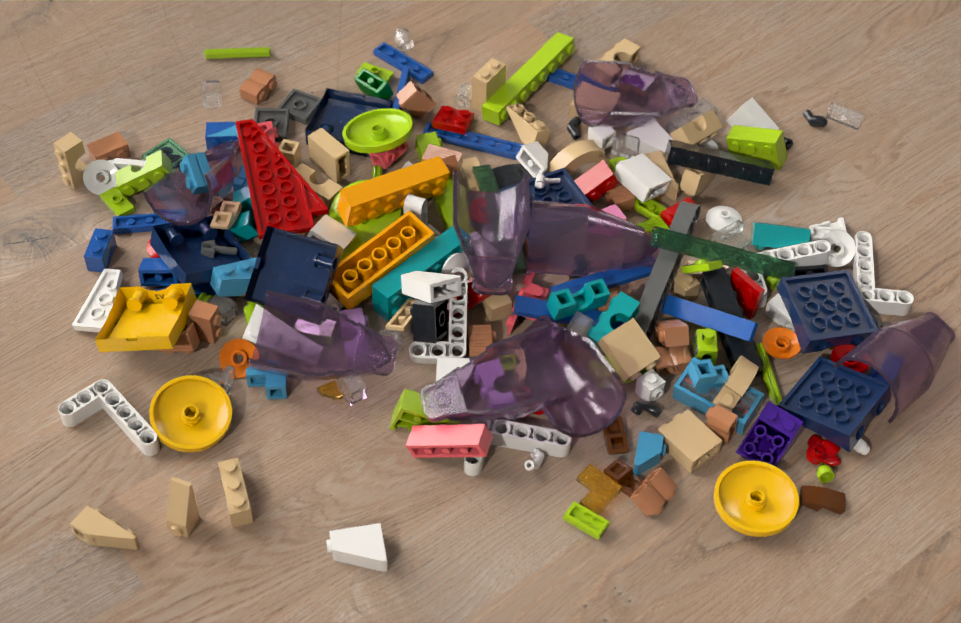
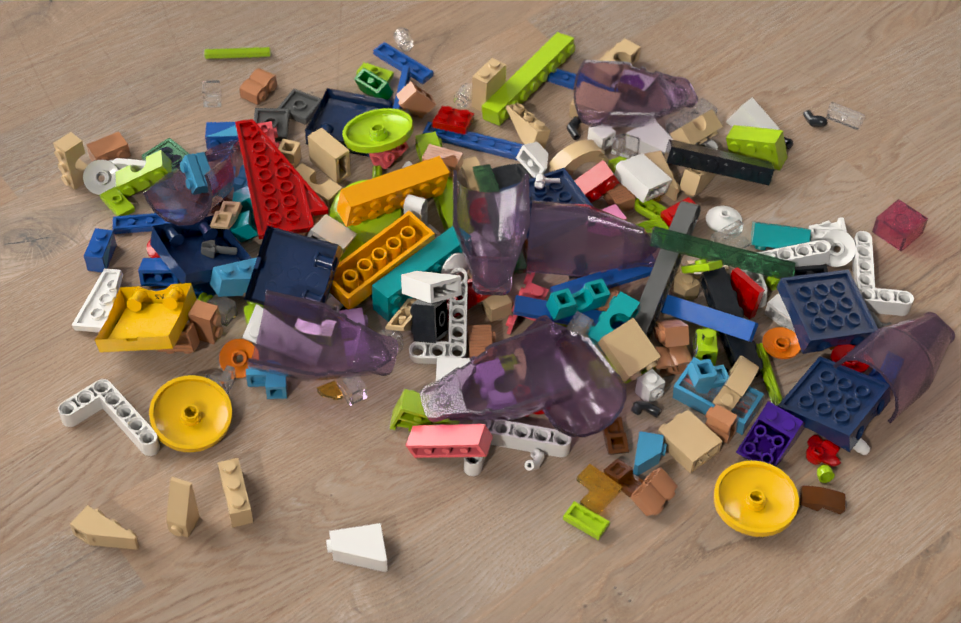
(899, 225): none -> clear pink brick

